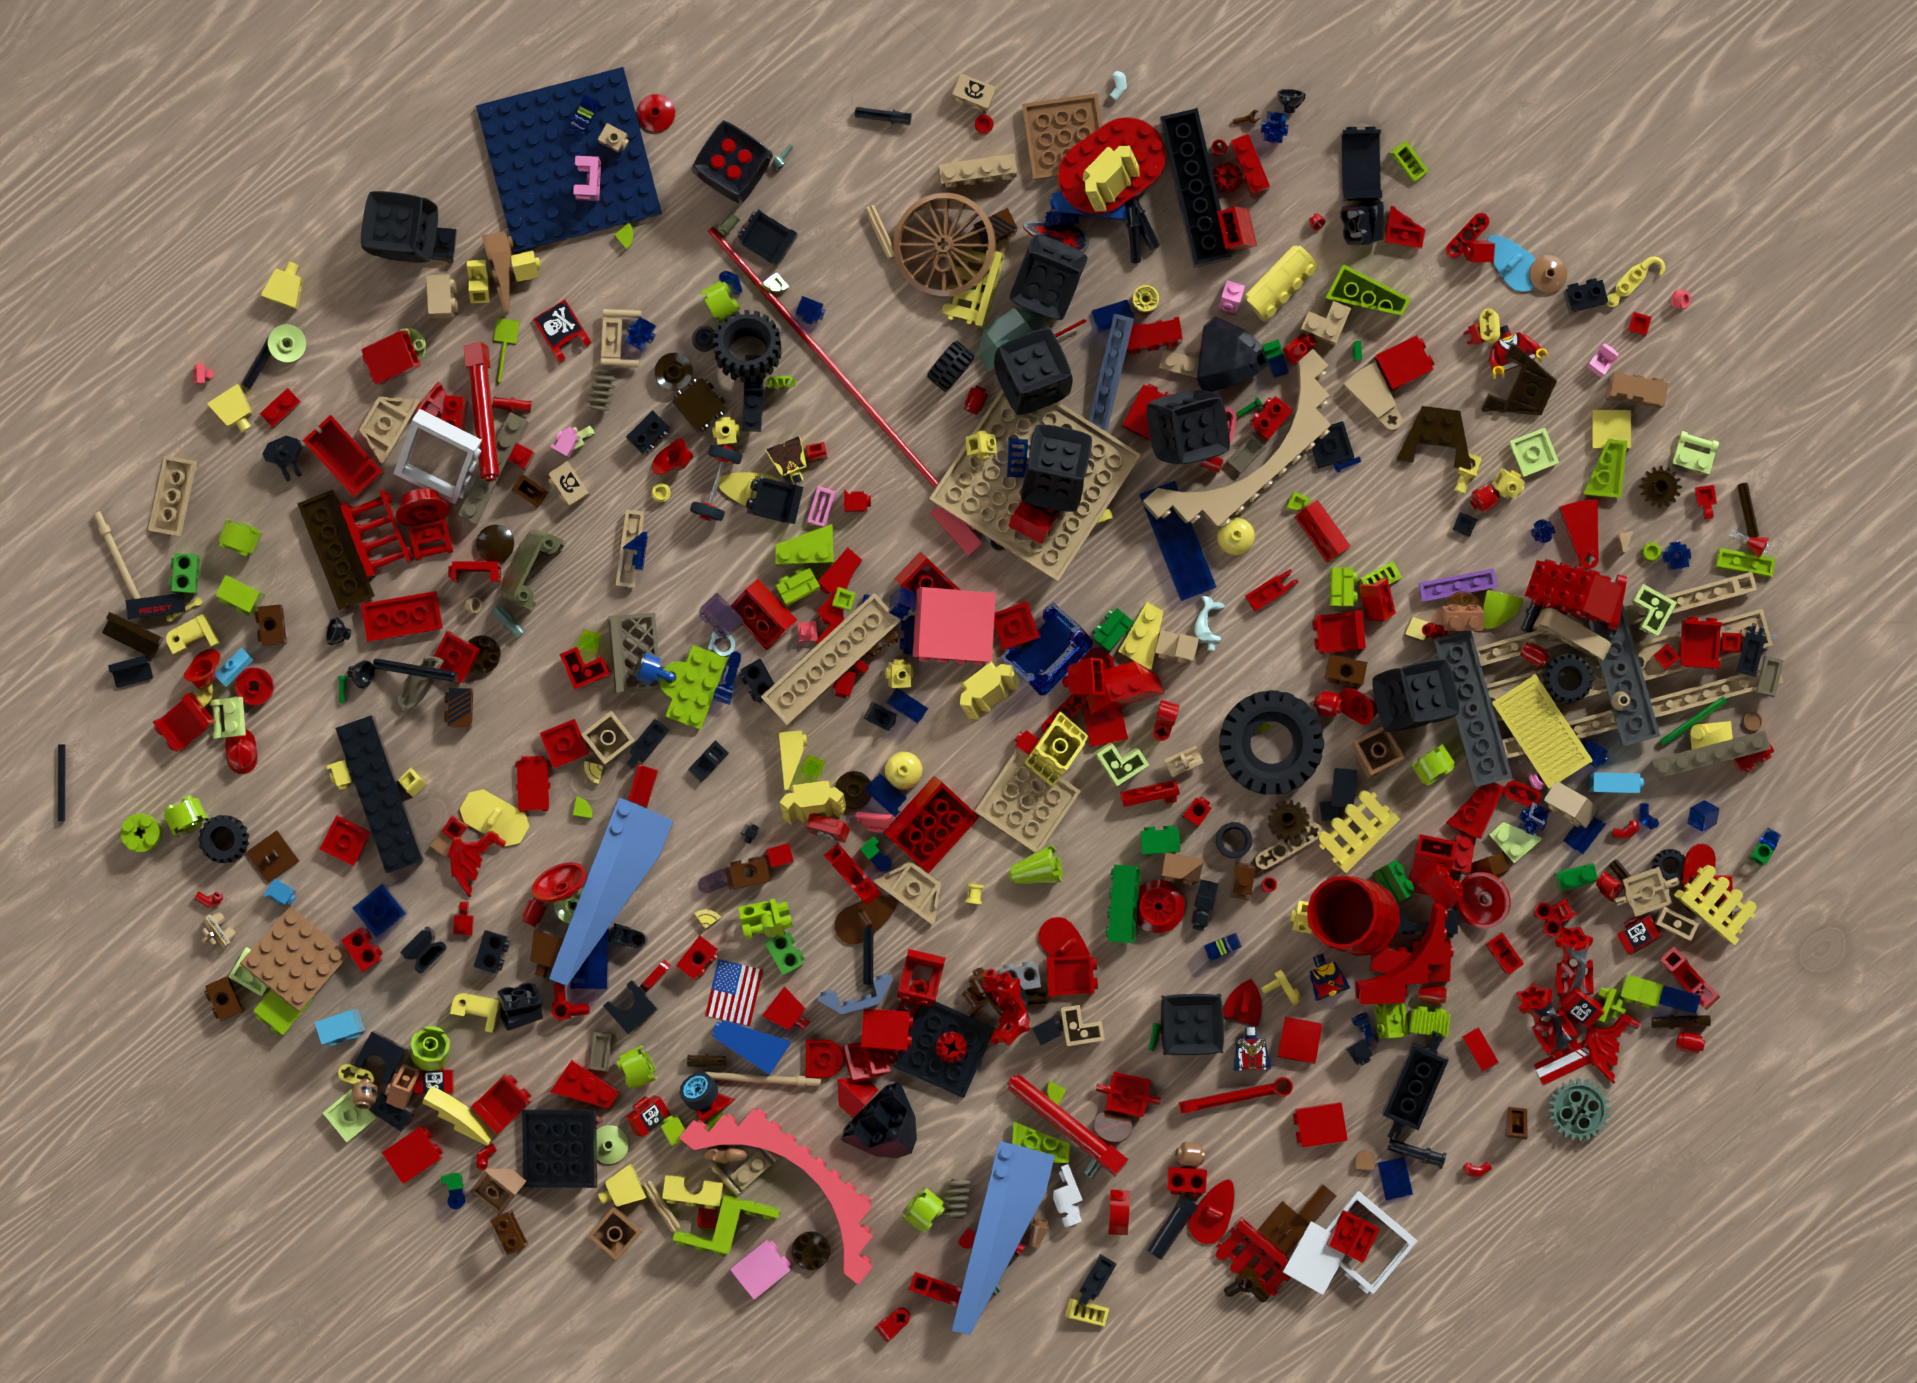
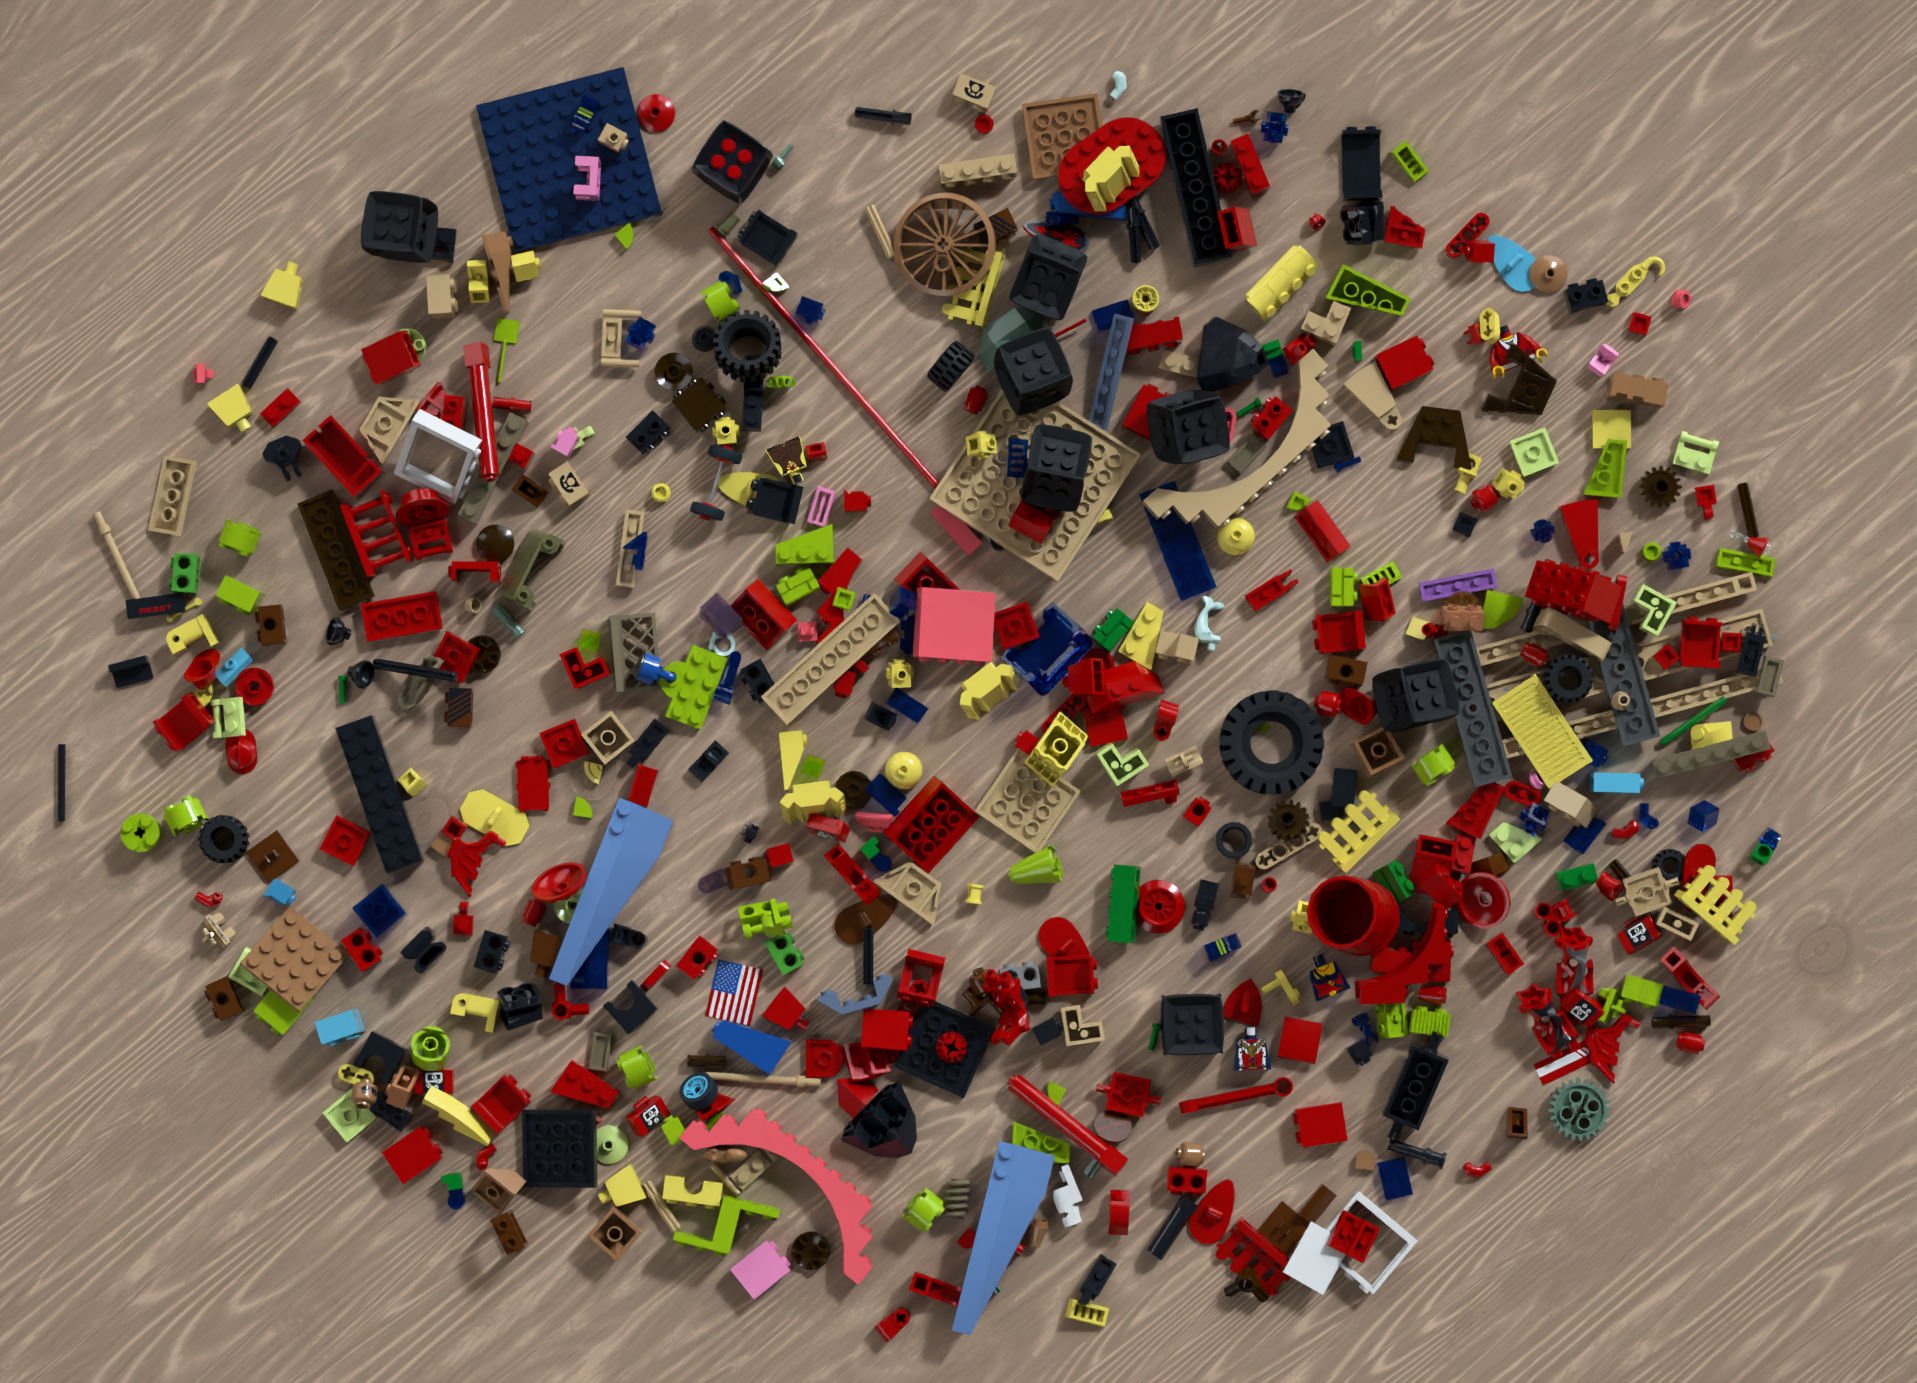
(132, 635): dark brown panel -> none
(295, 338): yellowish green dish -> none
(340, 774): light yellow brick -> none
(560, 326): flag -> none
(601, 392): dark tan piece -> none
(673, 457): red piece -> none
(707, 917): light yellow tile -> none
(707, 1218): red tile -> none
(1159, 841): green brick -> none
(1181, 867): medium nougat slope -> none
(1213, 464): red brick -> none
(1231, 297): bright pink bracket -> none
(1480, 1049): red slope -> none

